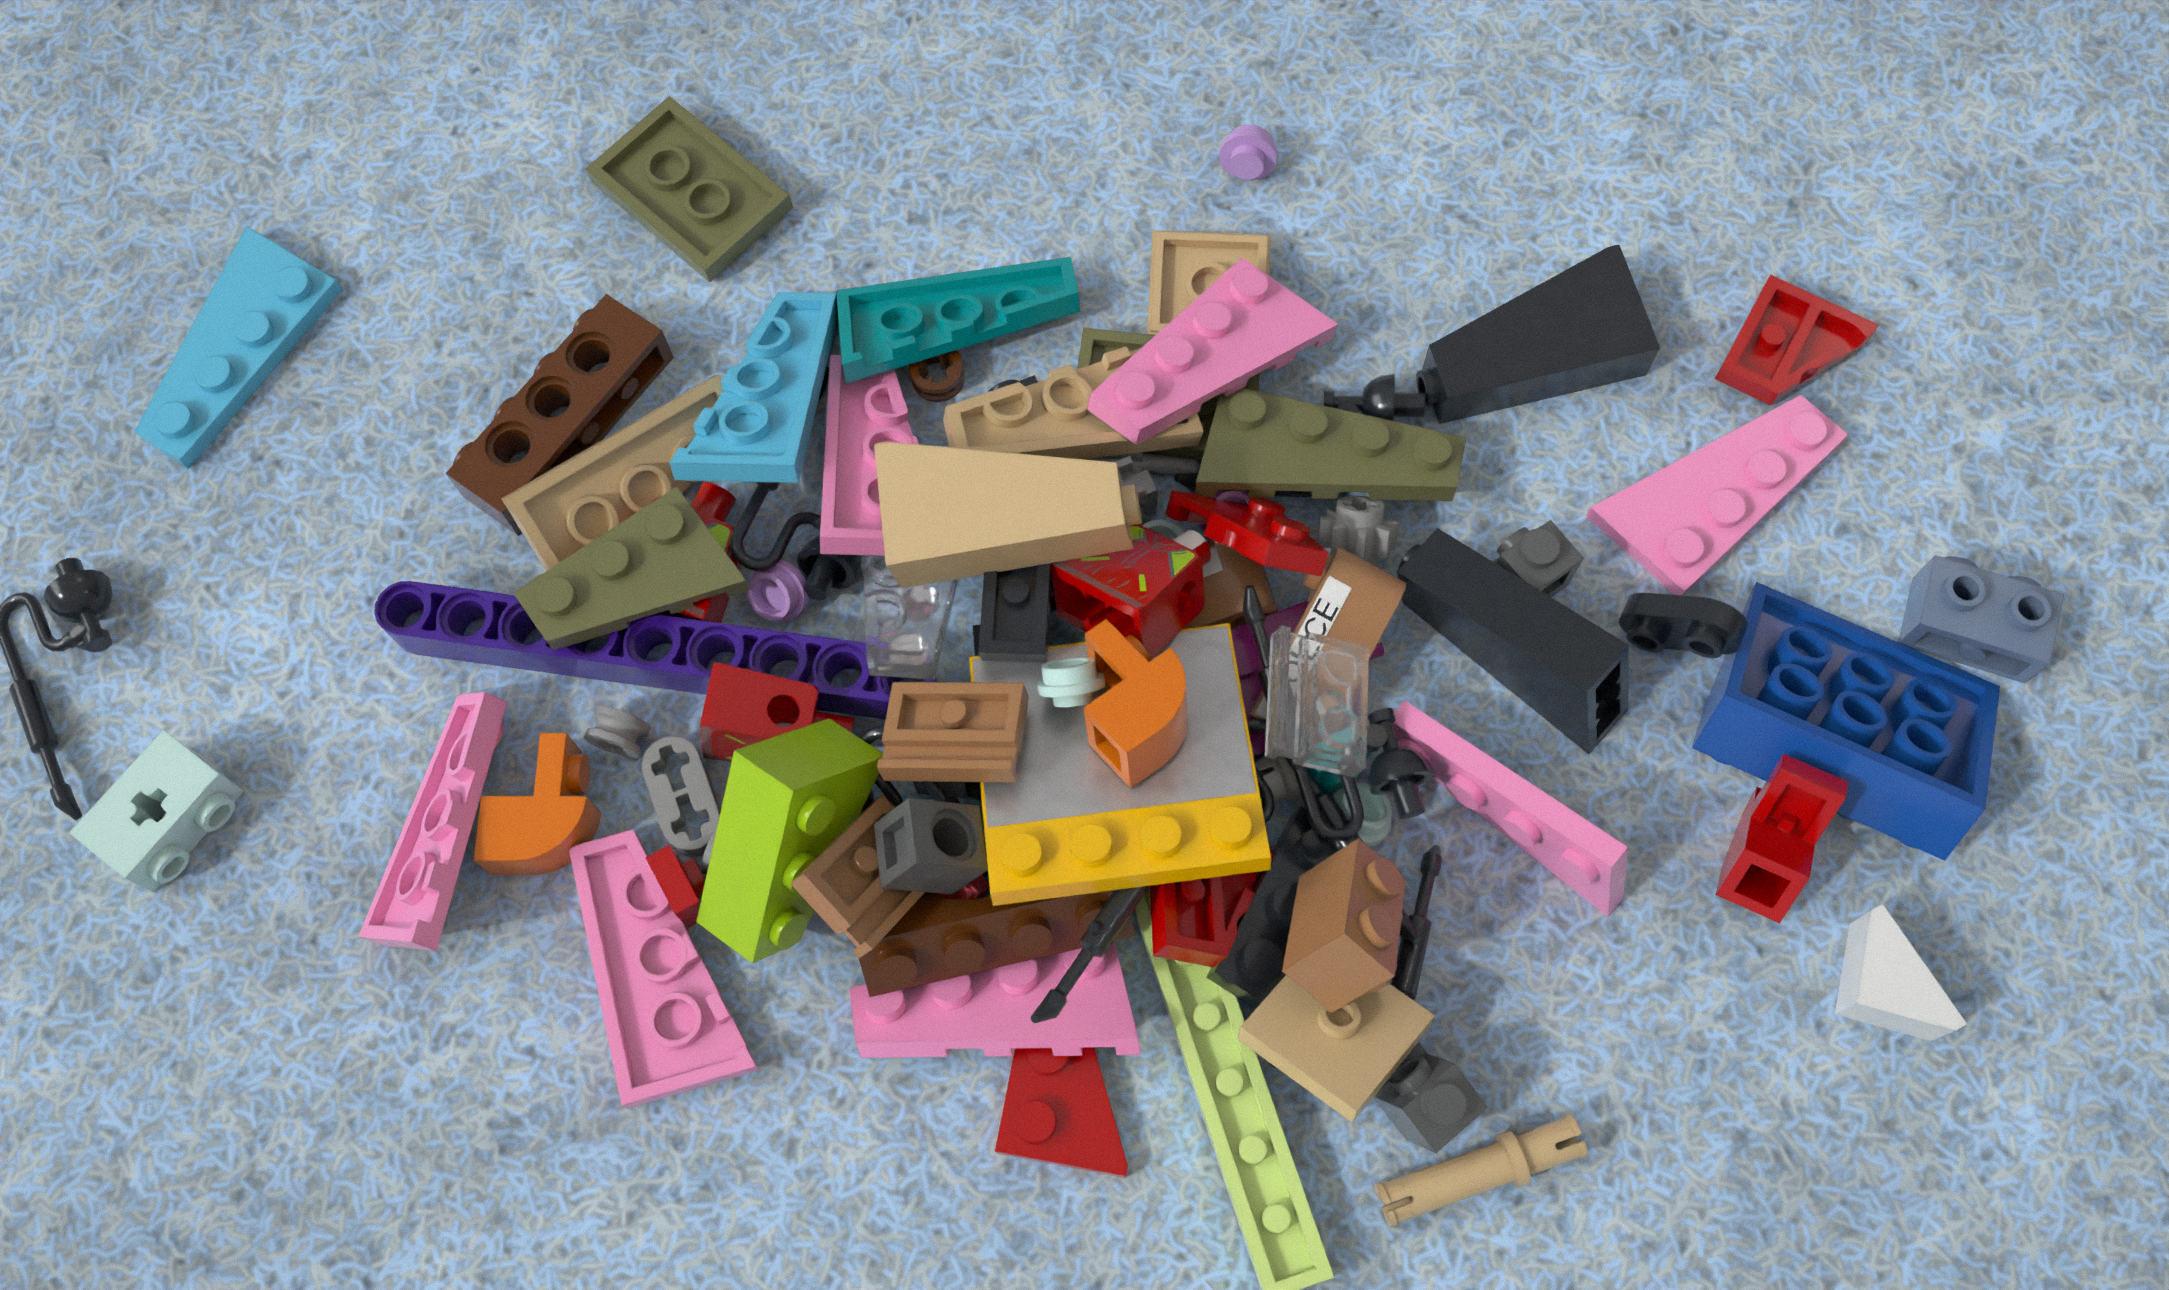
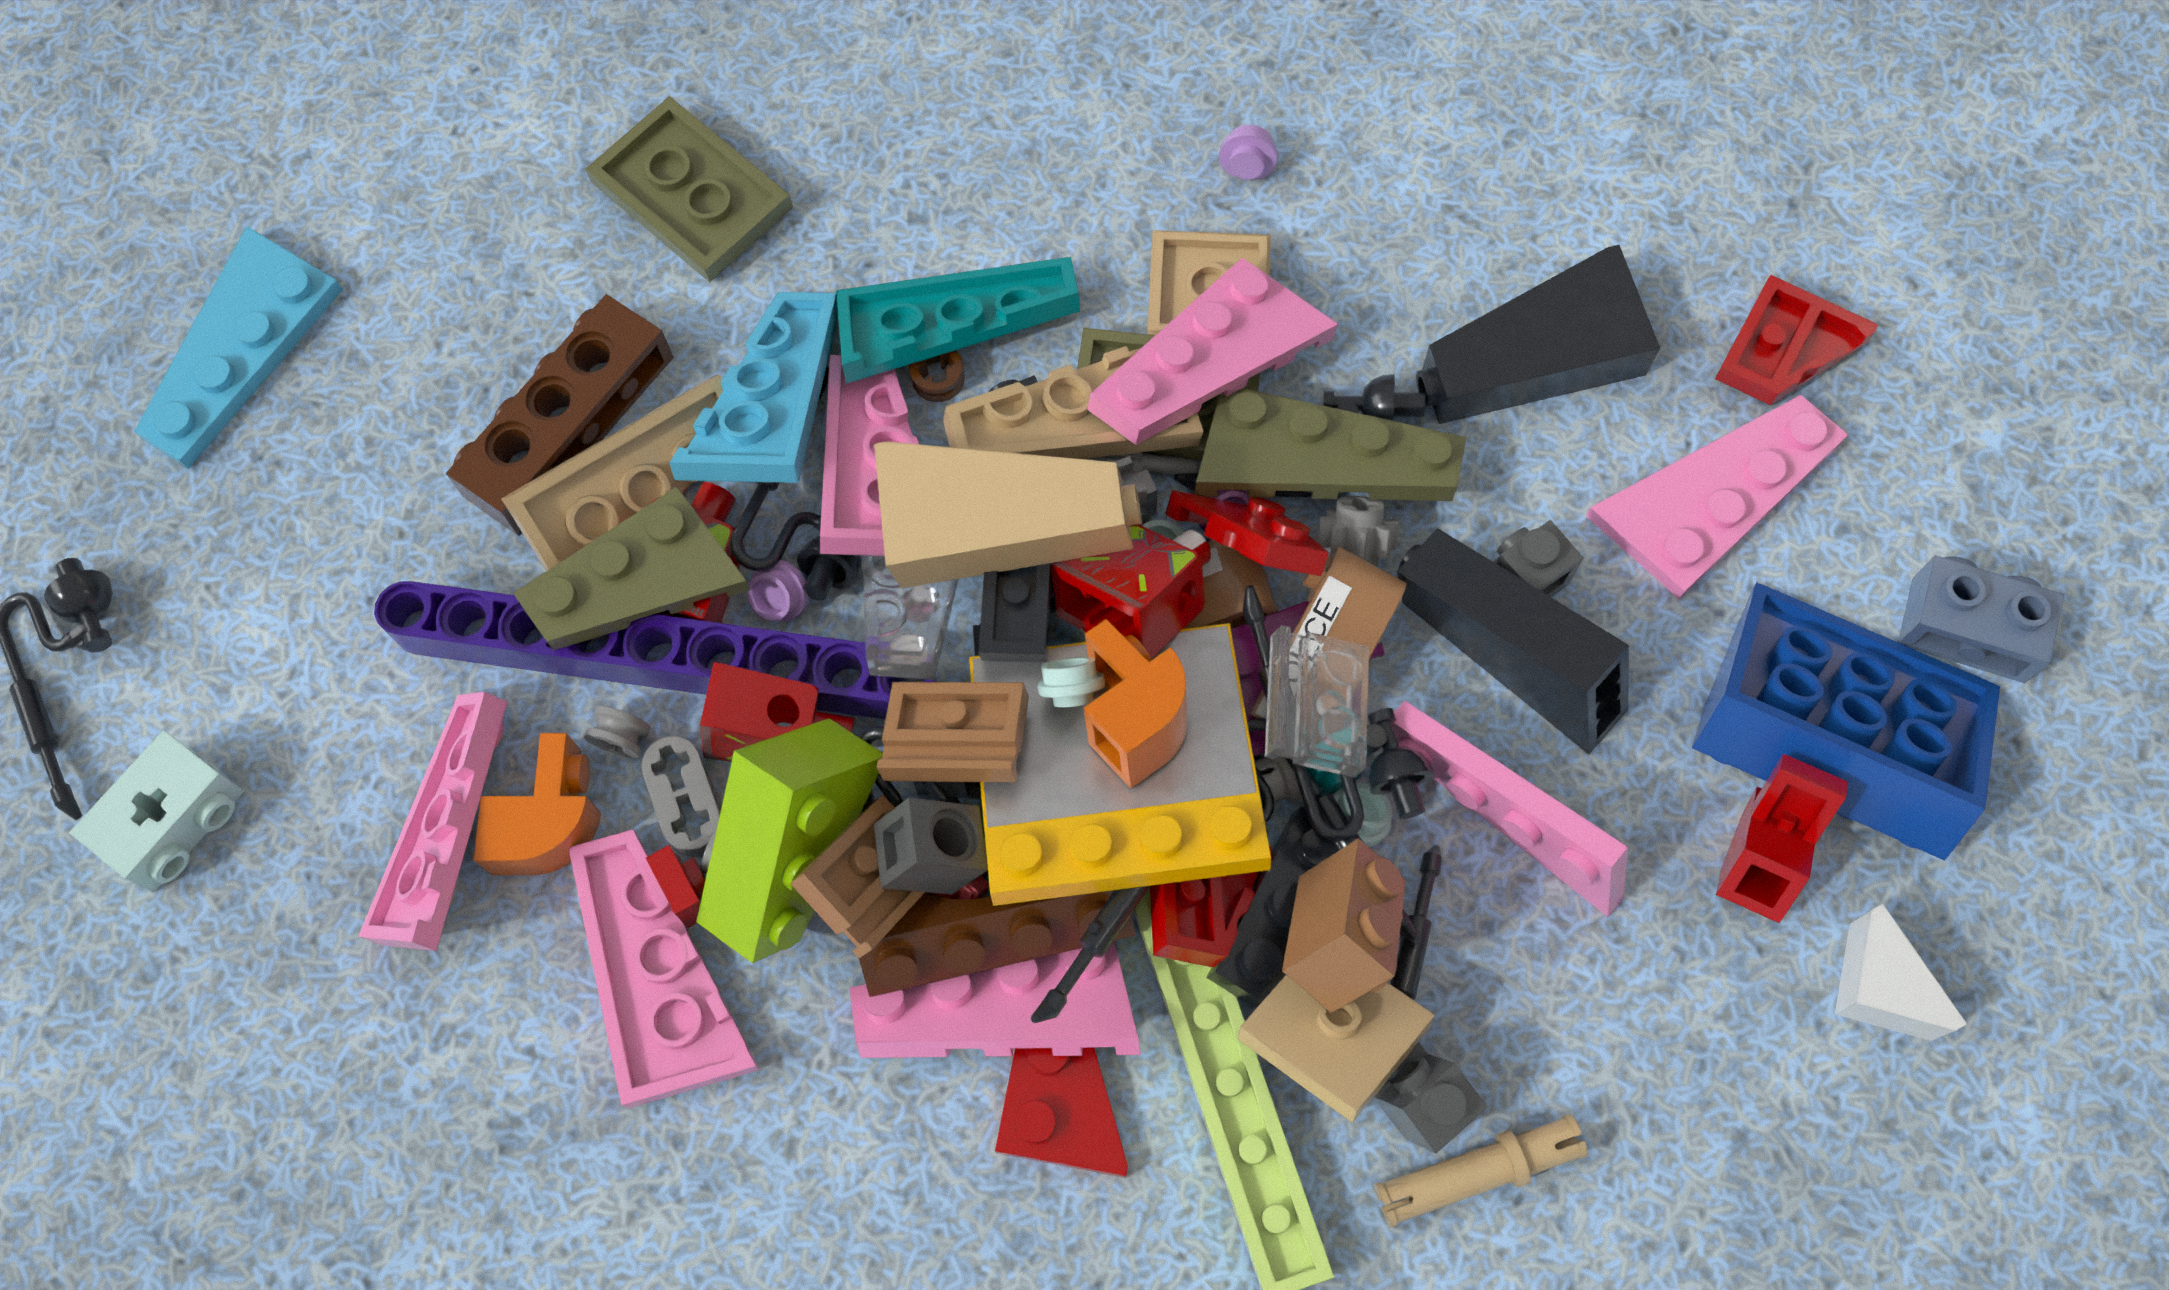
(1682, 623): black plate -> none

